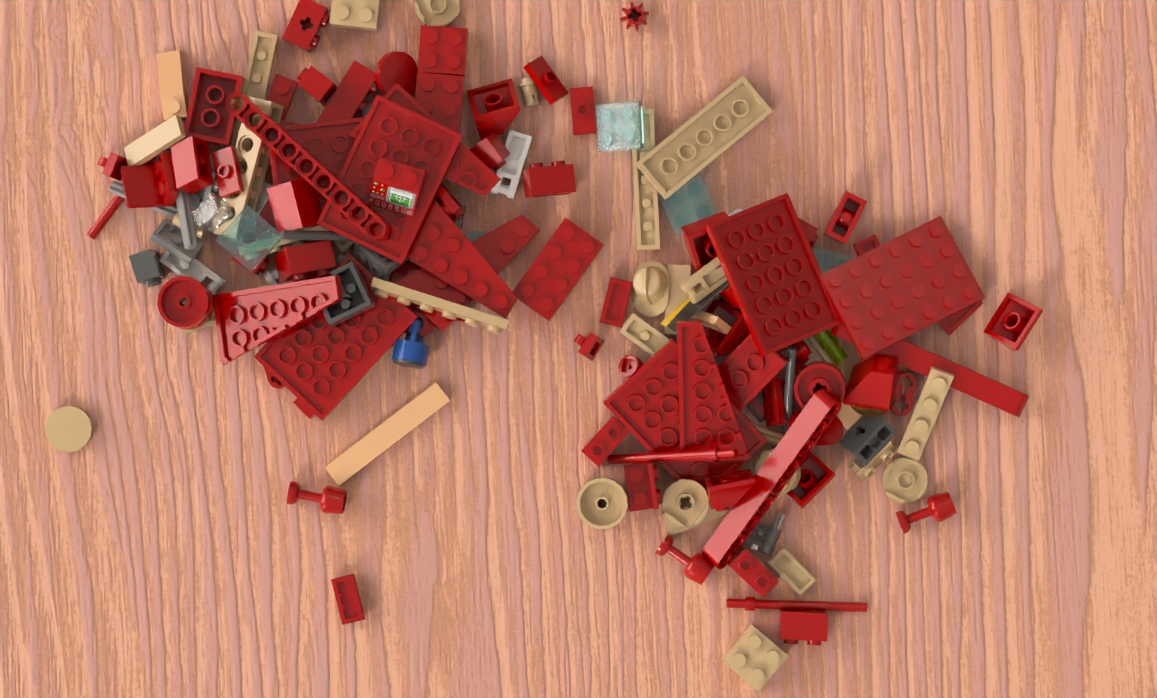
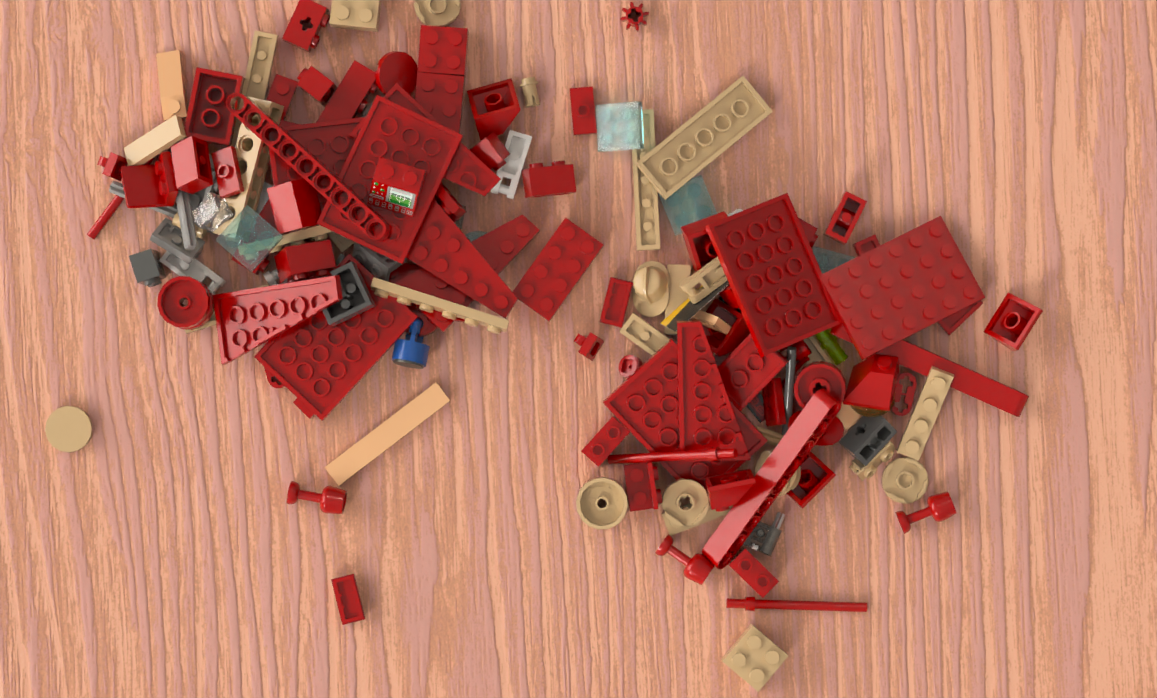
(311, 235): dark grey bar -> none
(546, 80): red plate -> none
(792, 571): tan tile -> none
(803, 625): red brick -> none

